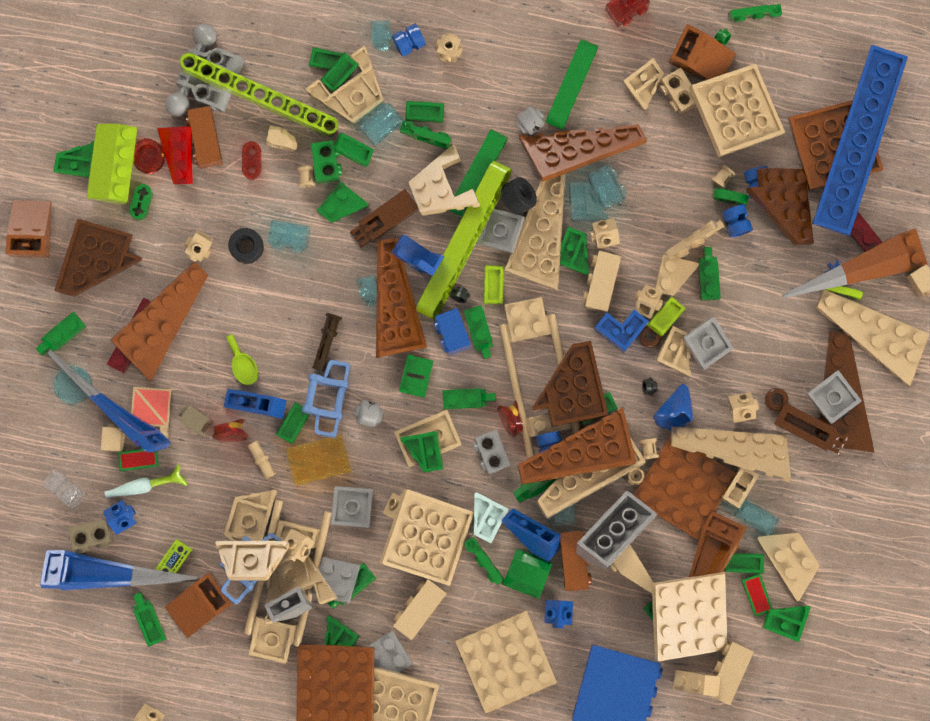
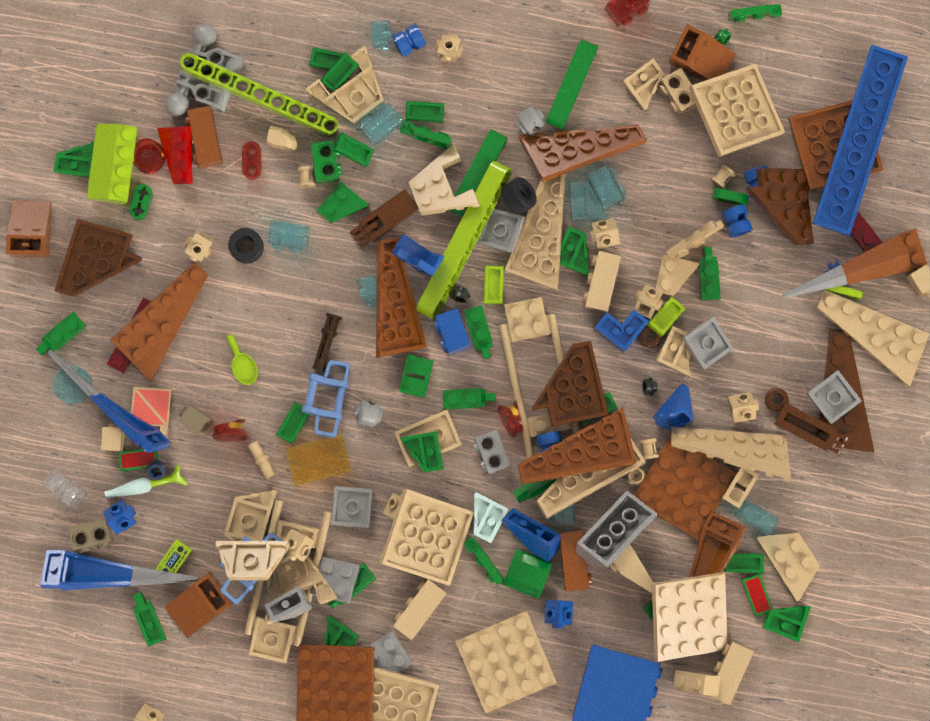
(161, 472): none -> dark blue bush
(255, 403): blue slope -> none

